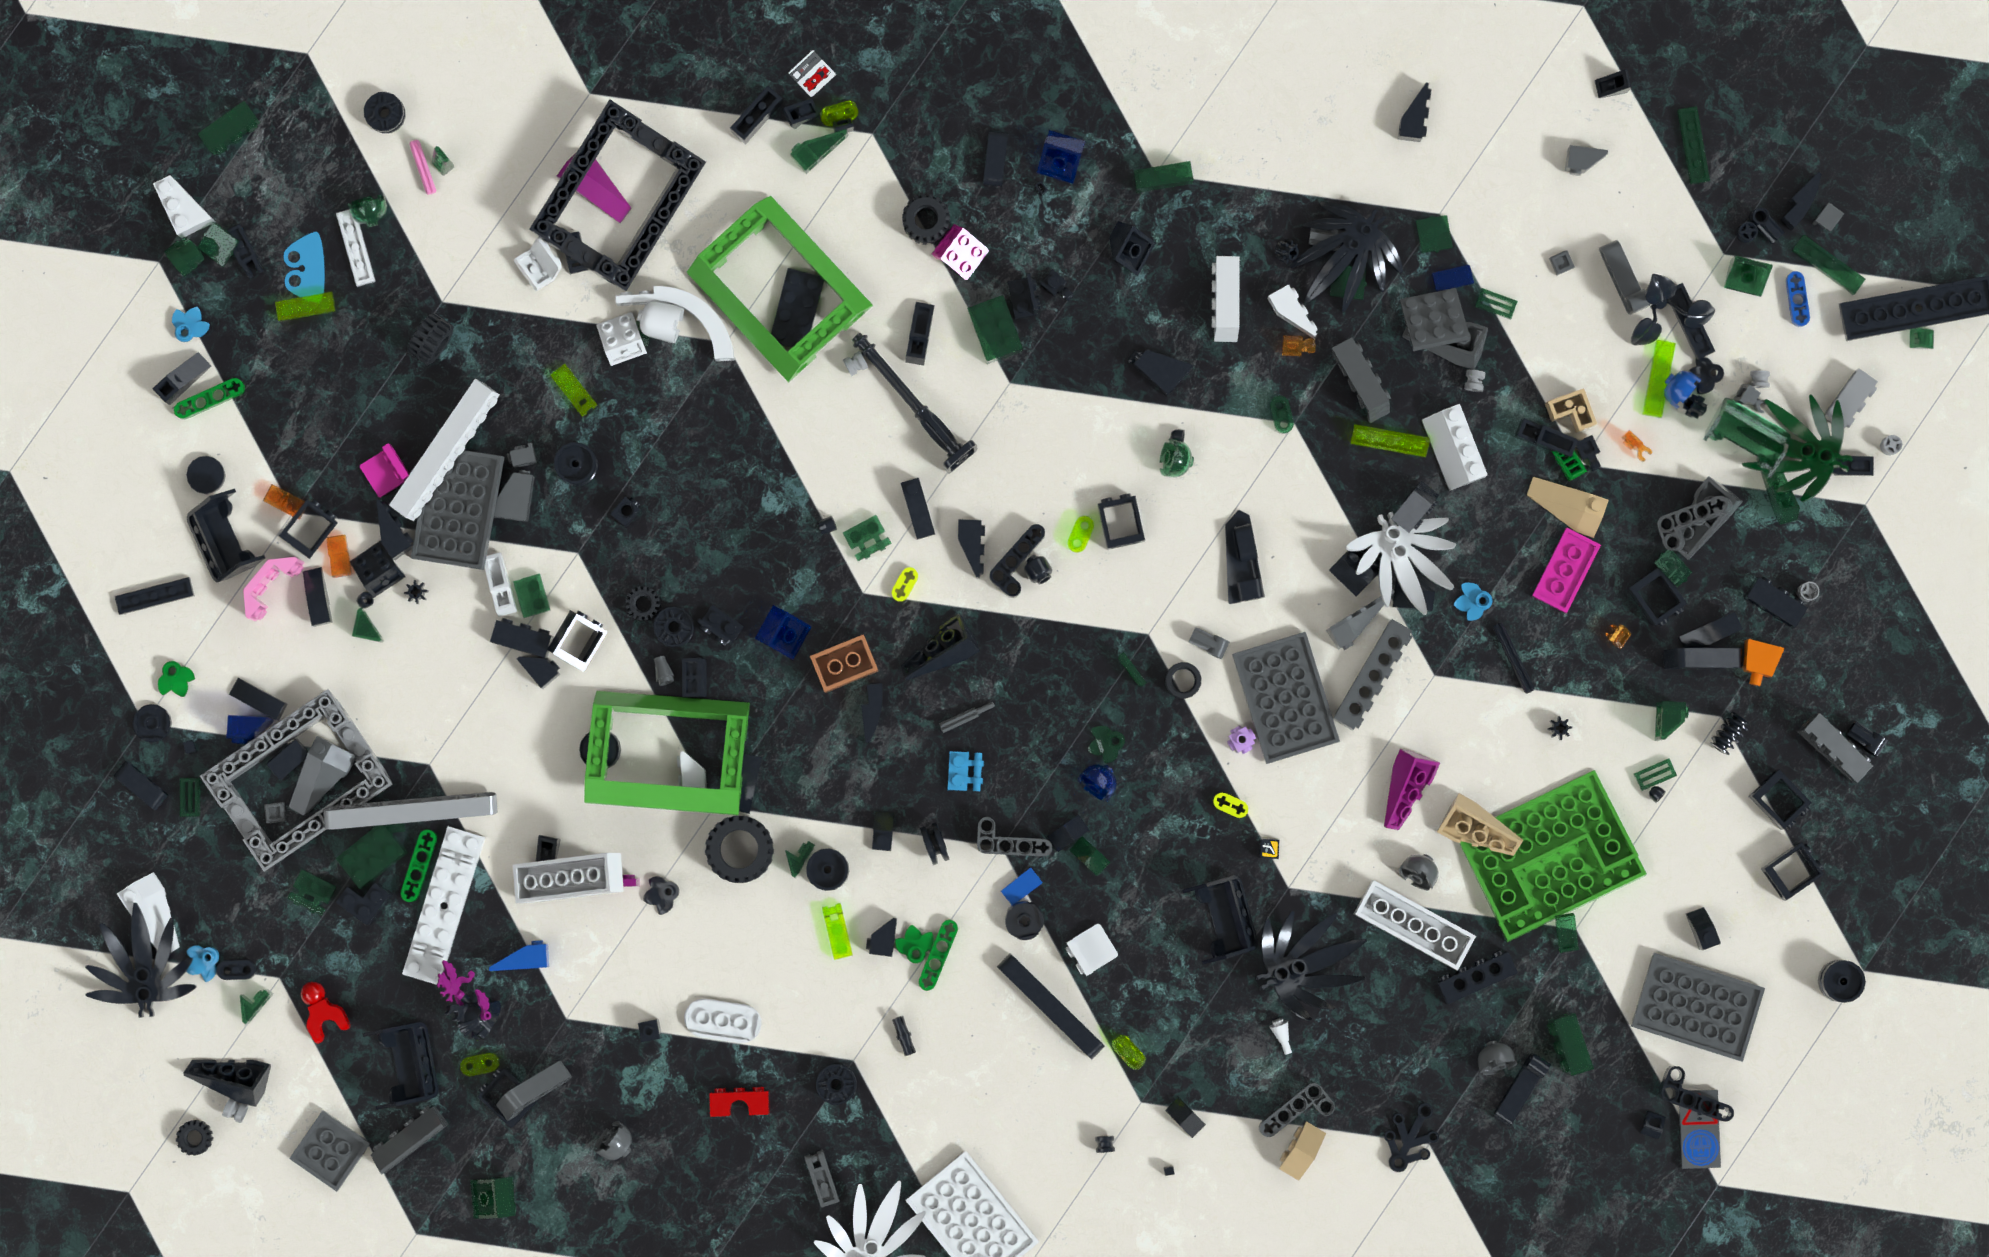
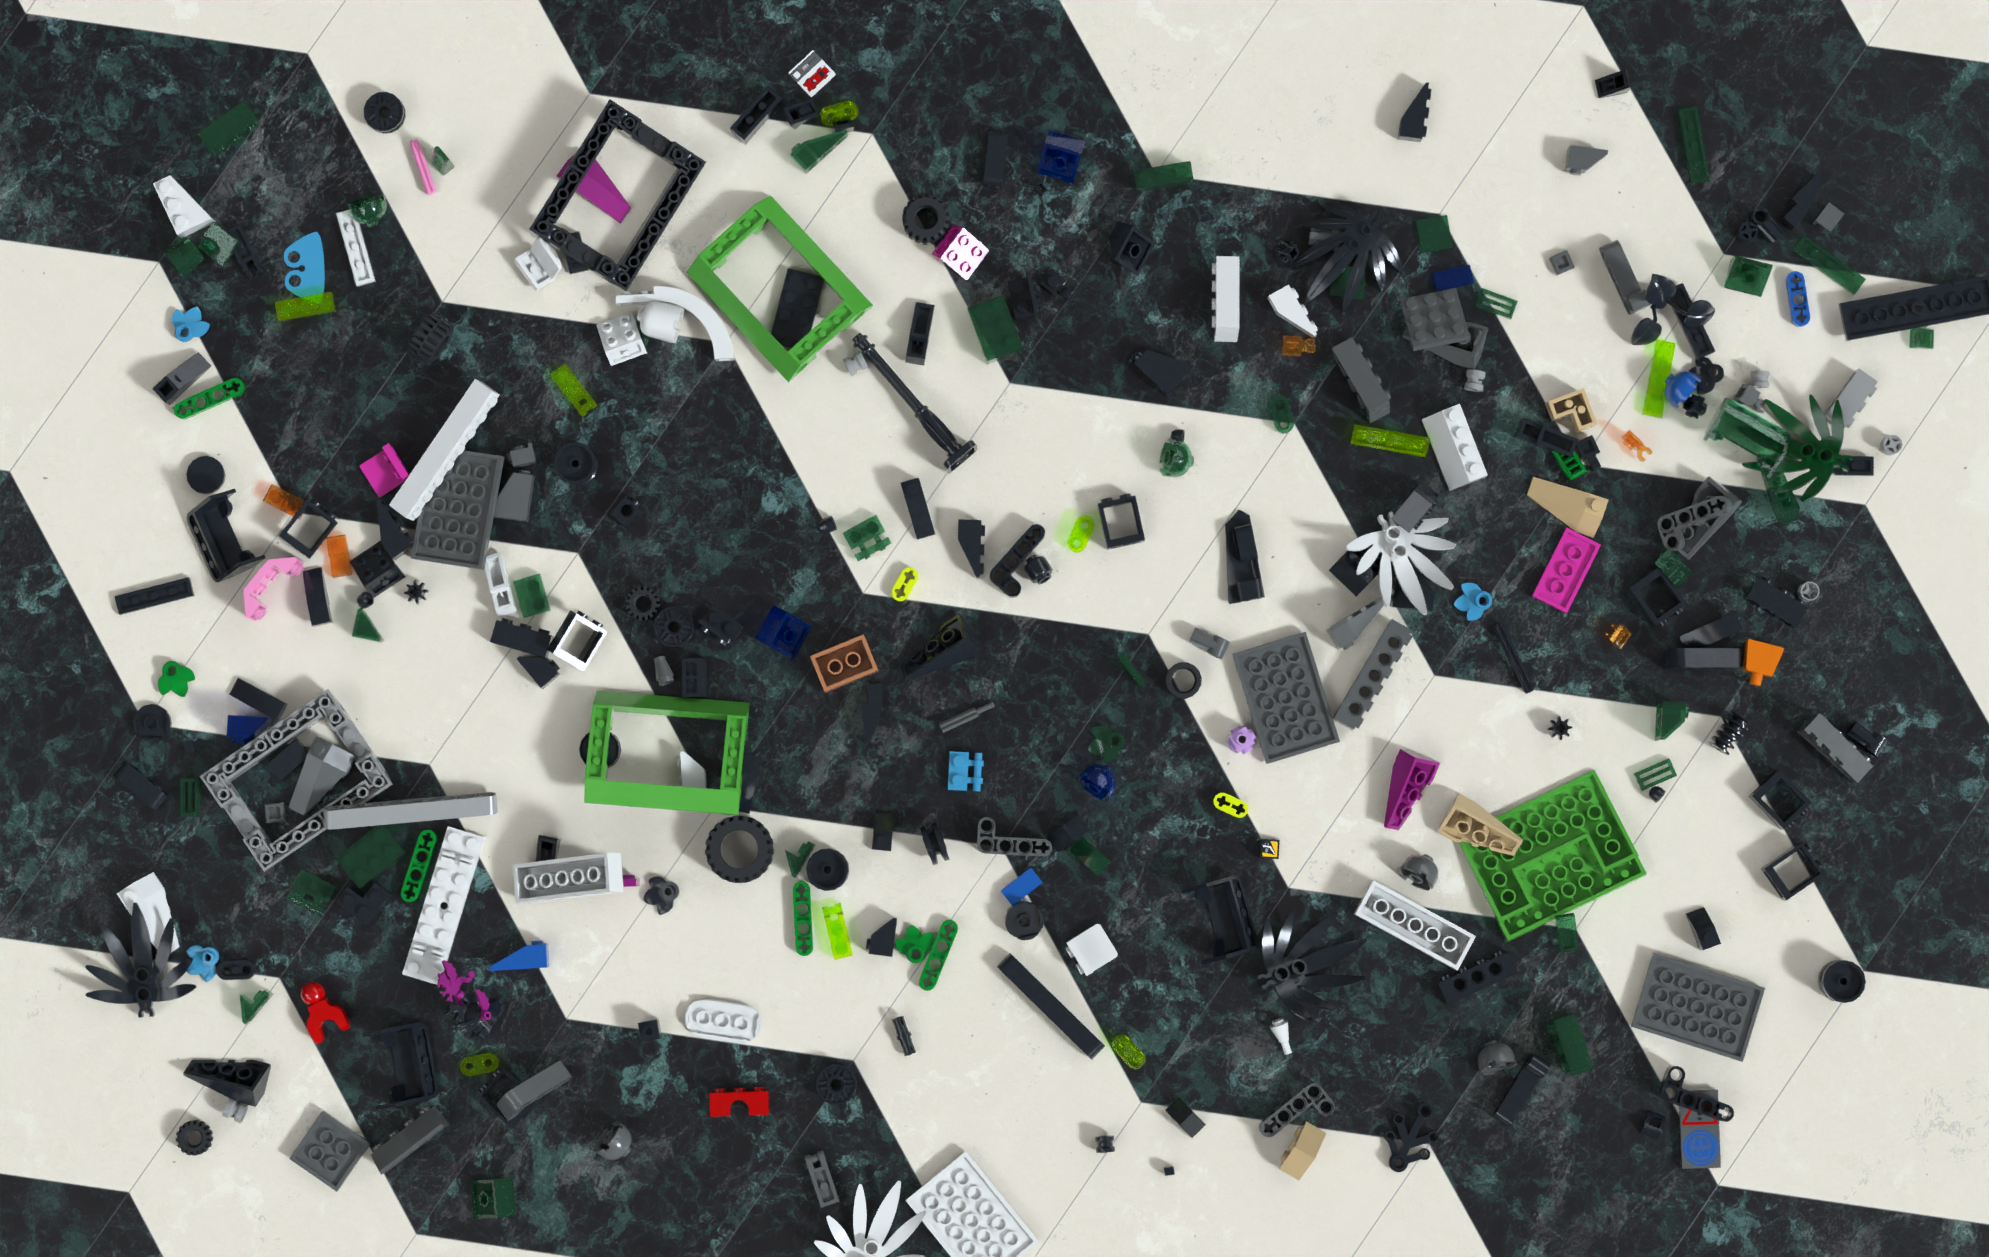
(806, 918): none -> green beam

